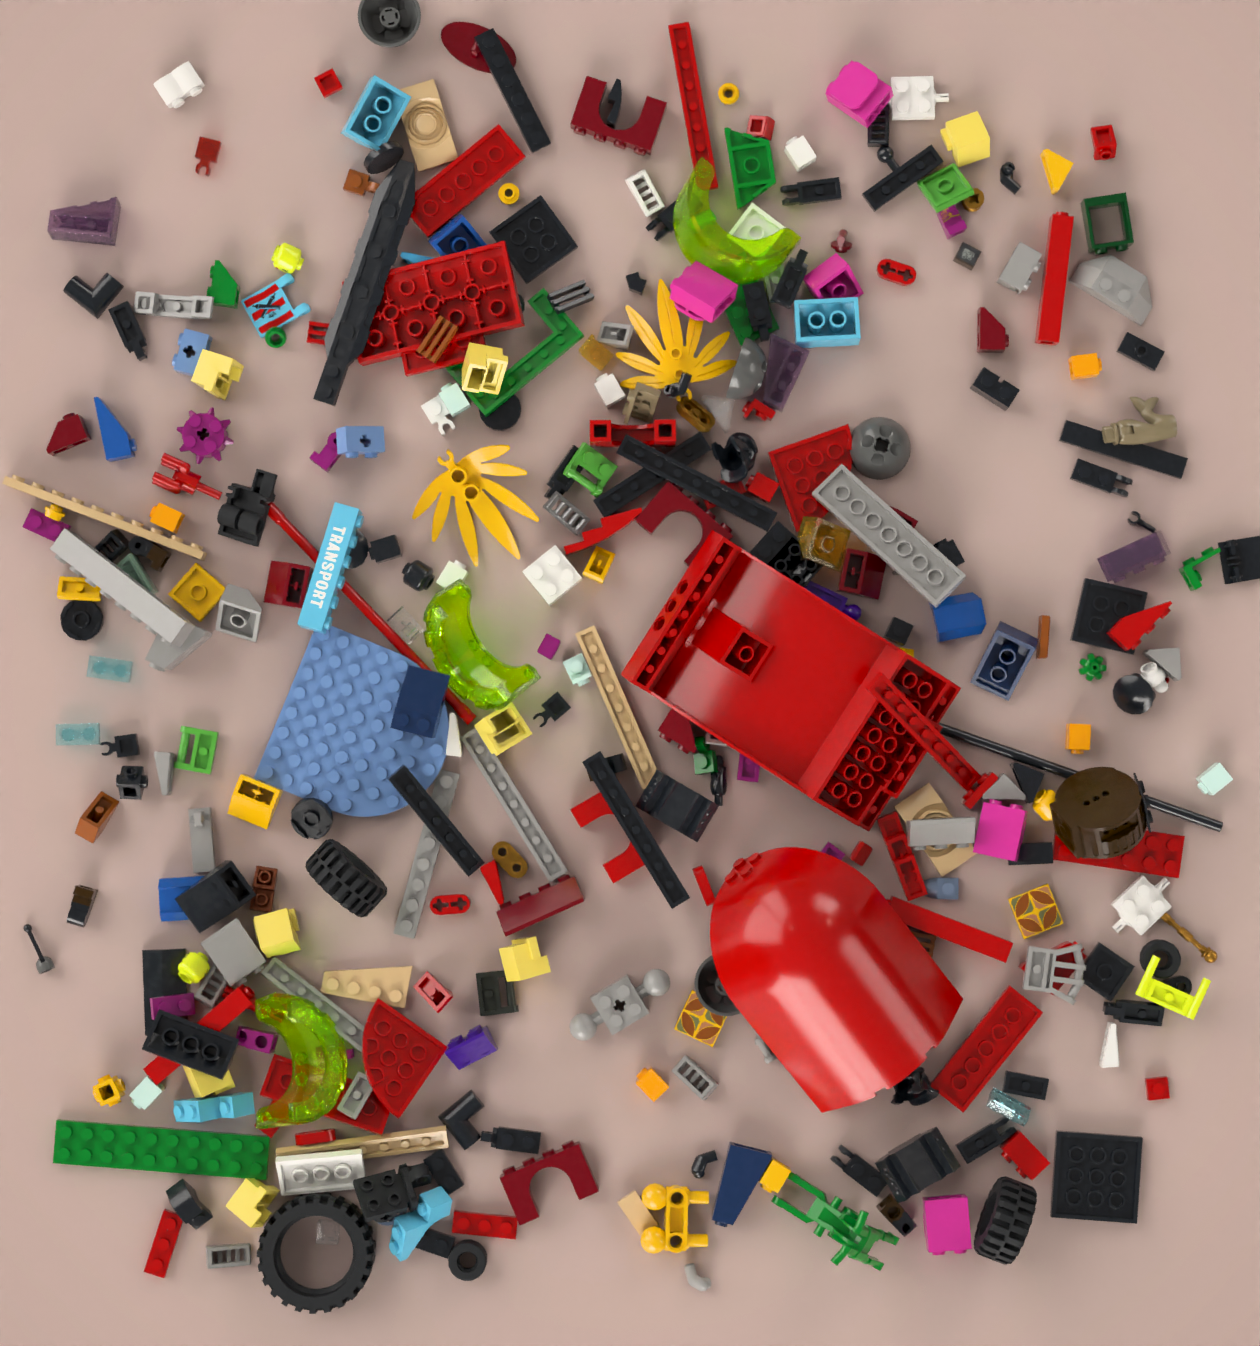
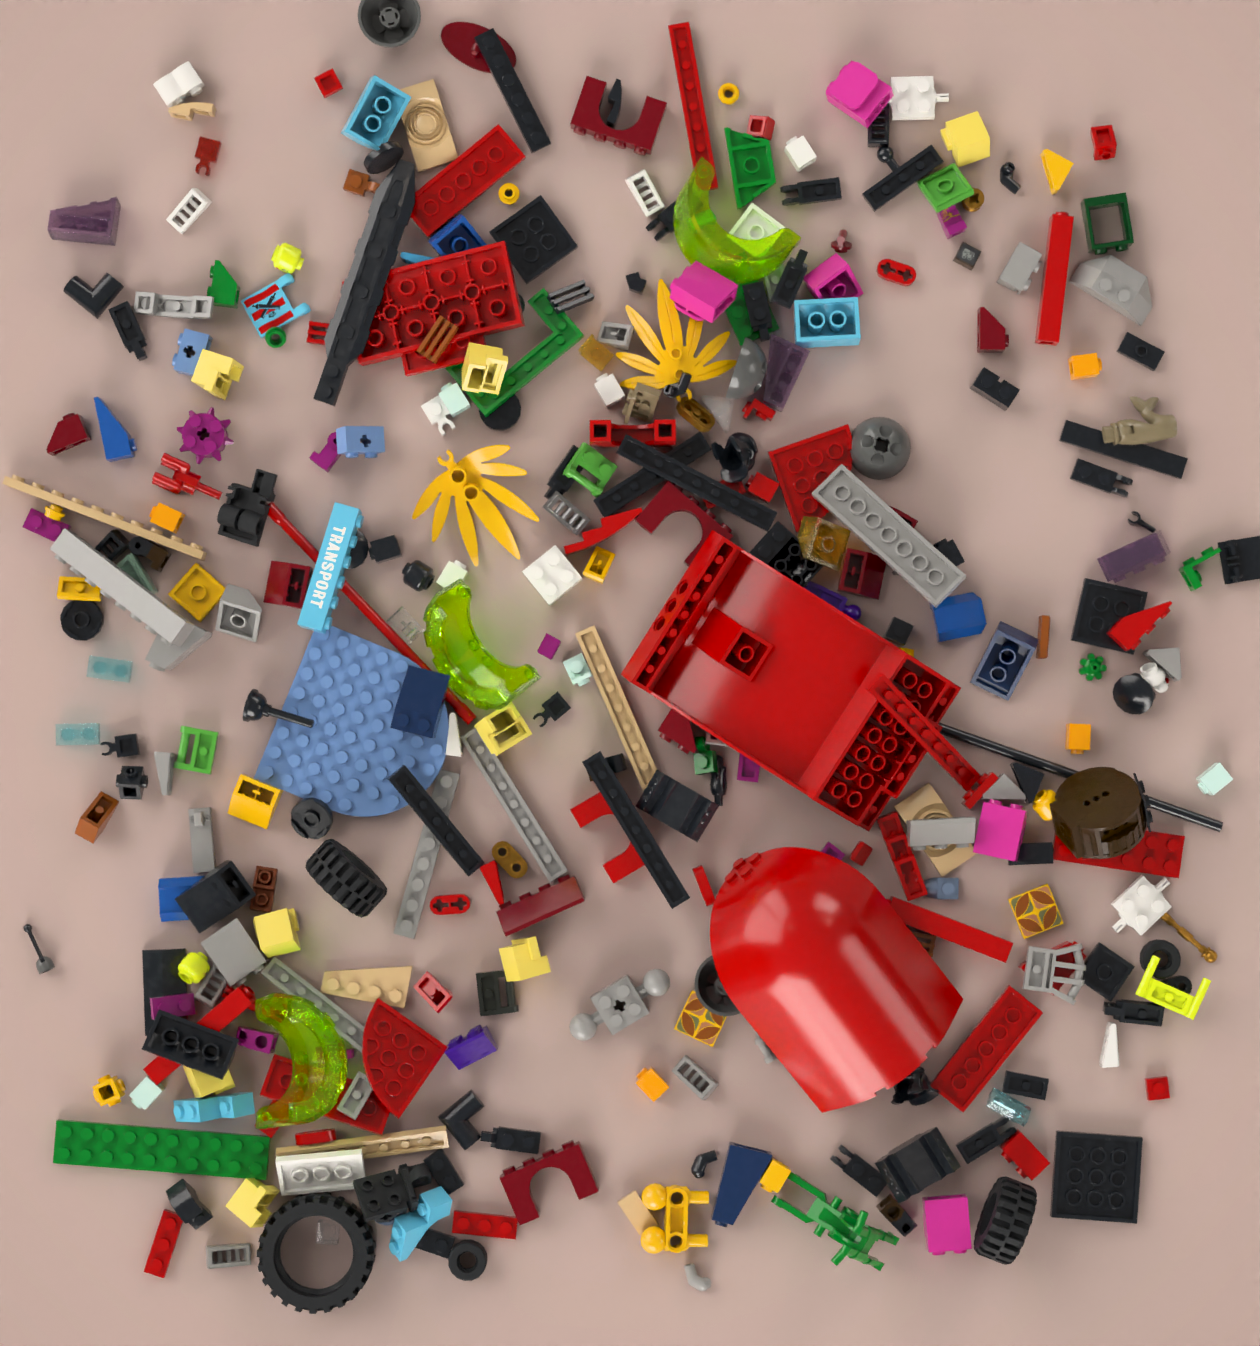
(81, 905): leg -> none
(187, 110): none -> tan slope
(194, 192): none -> white slope
(257, 707): none -> black piece

